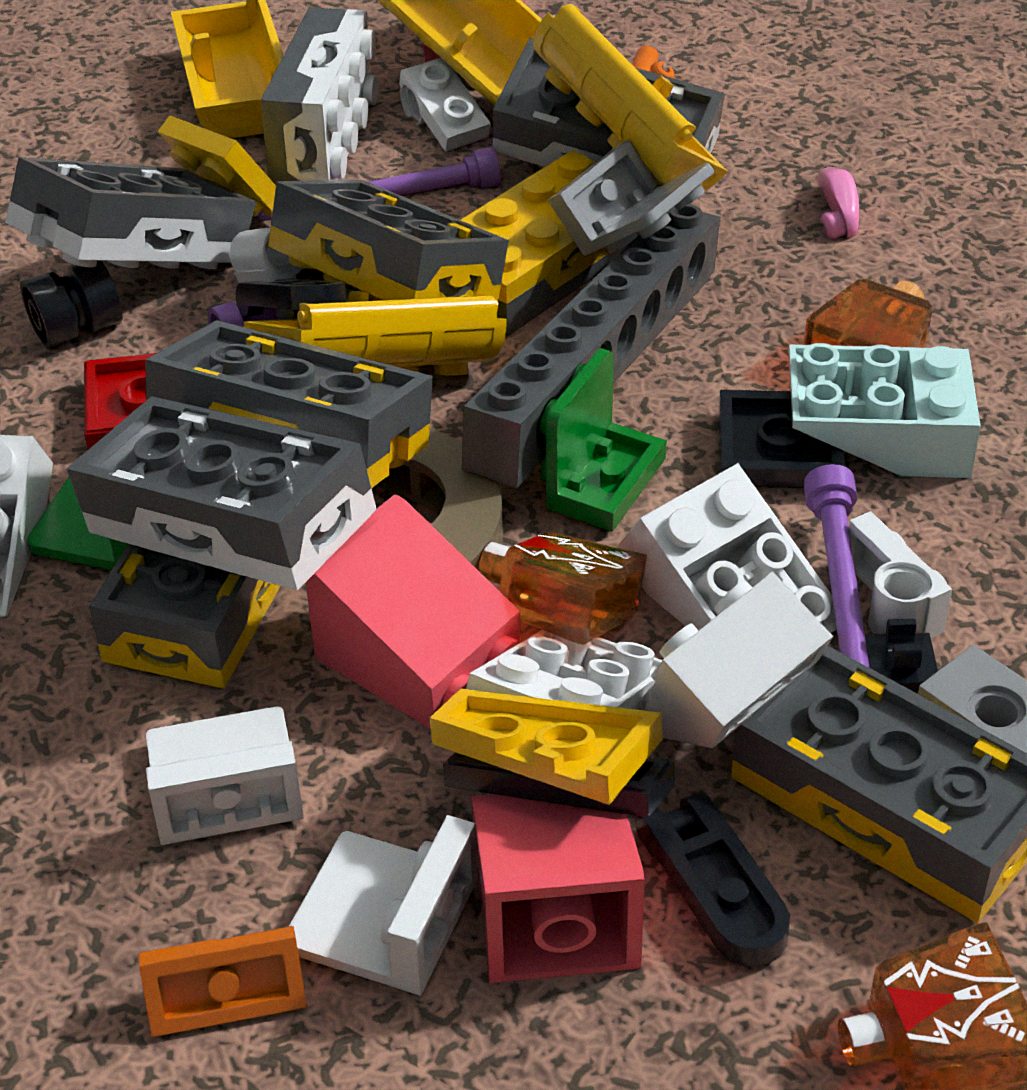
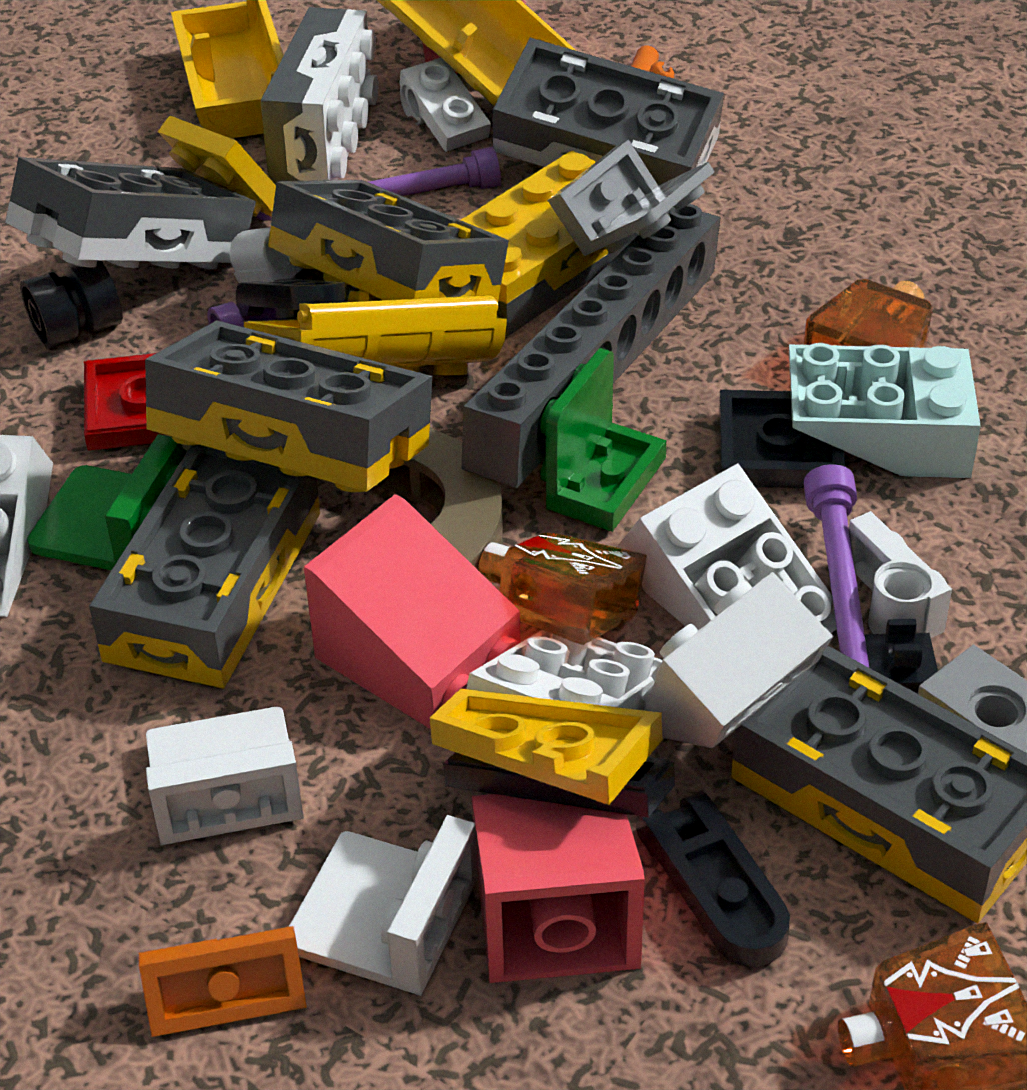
(224, 490): dark grey piece -> none
(620, 97): yellow container -> none
(843, 200): bright pink arm -> none

